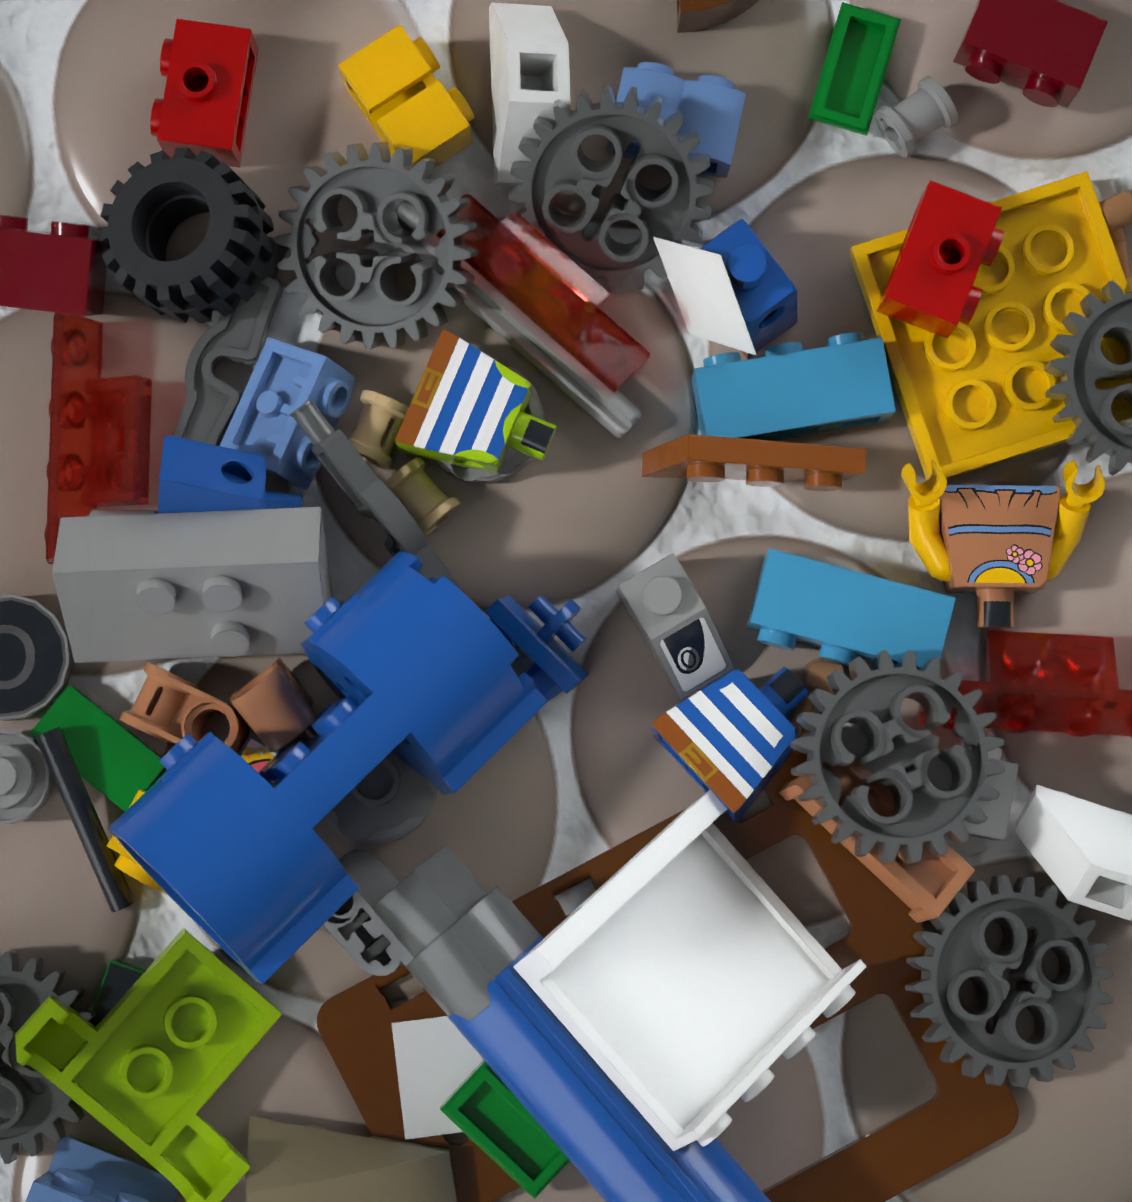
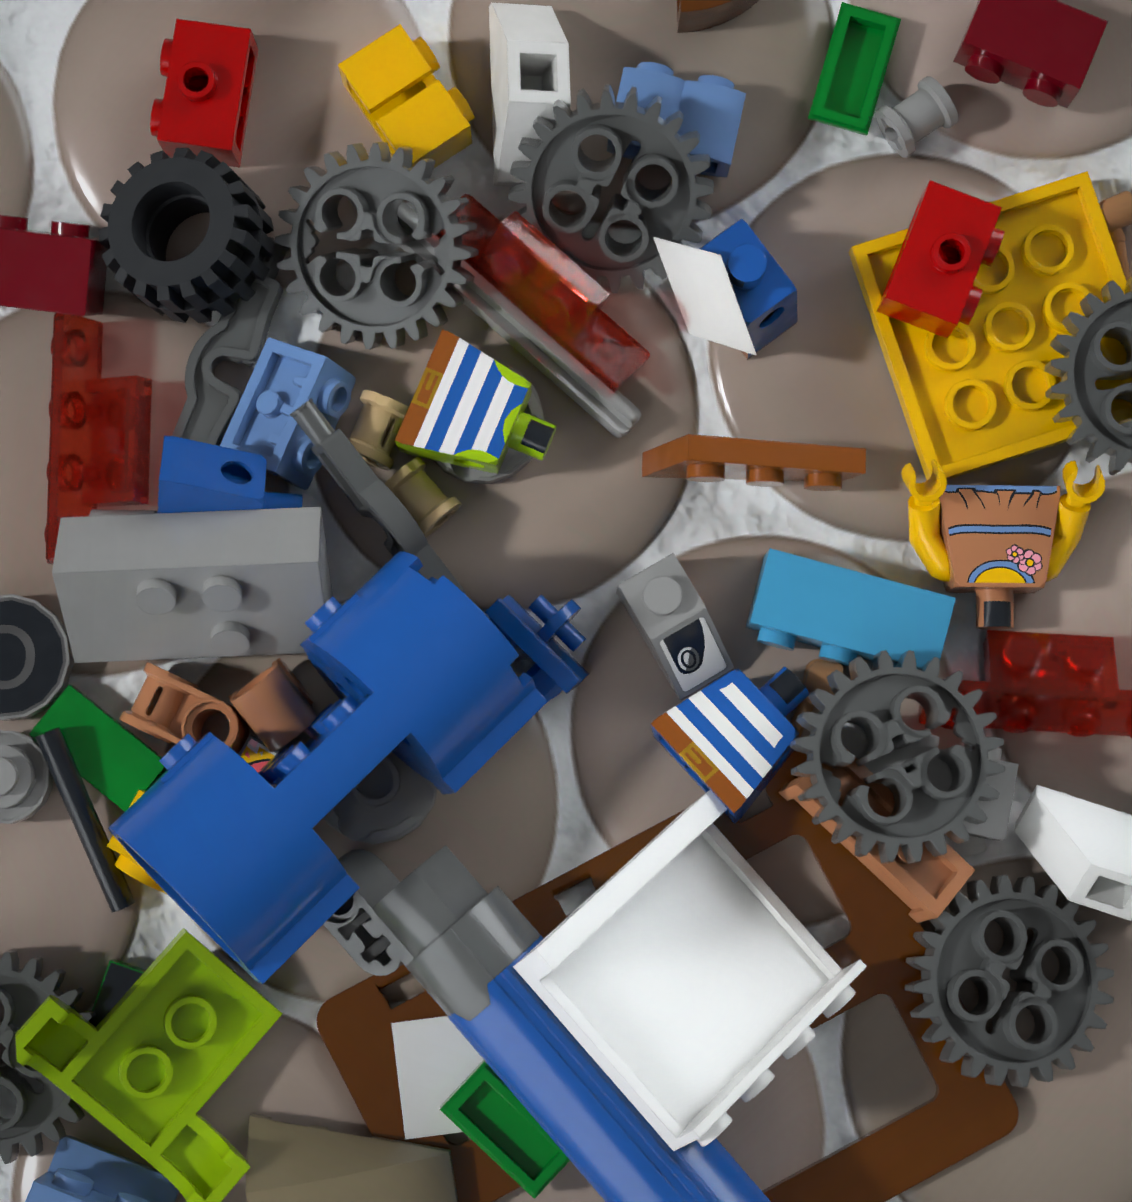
(795, 390): dark azure brick -> none

